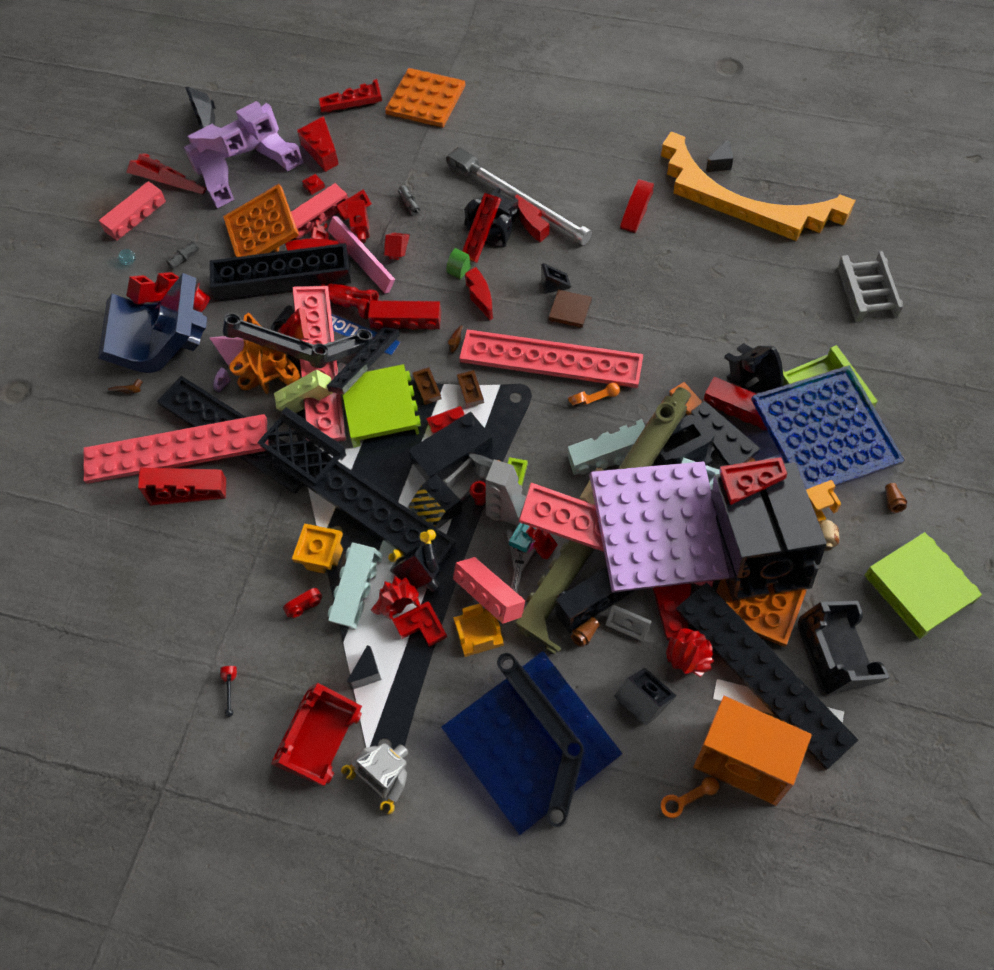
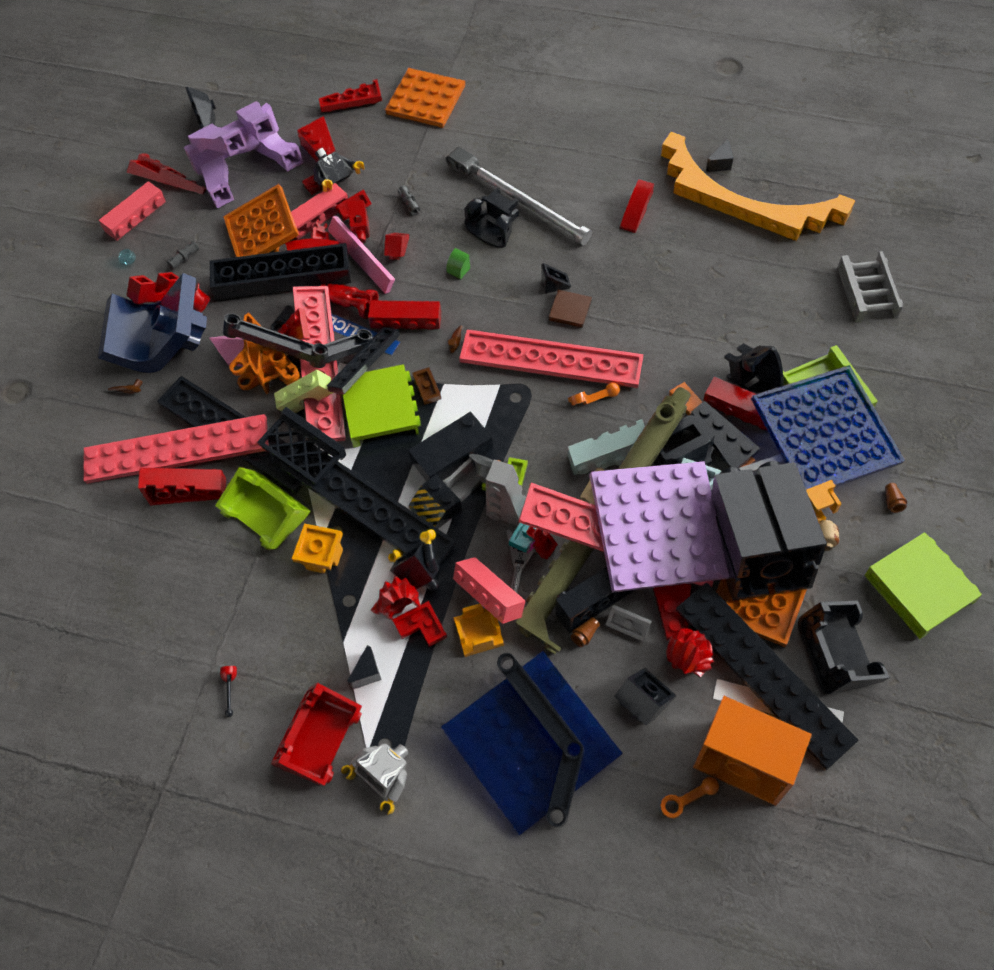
(221, 380): lavender tile -> none
(262, 507): none -> lime windscreen
(301, 603): red plate -> none
(334, 169): none -> black torso
(354, 585): light aqua wedge -> none
(443, 419): red plate -> none
(470, 388): reddish brown plate -> none
(478, 492): red cone -> none
(479, 291): red slope -> none
(481, 226): red plate -> none
(532, 219): red slope -> none
(751, 477): red wing -> none

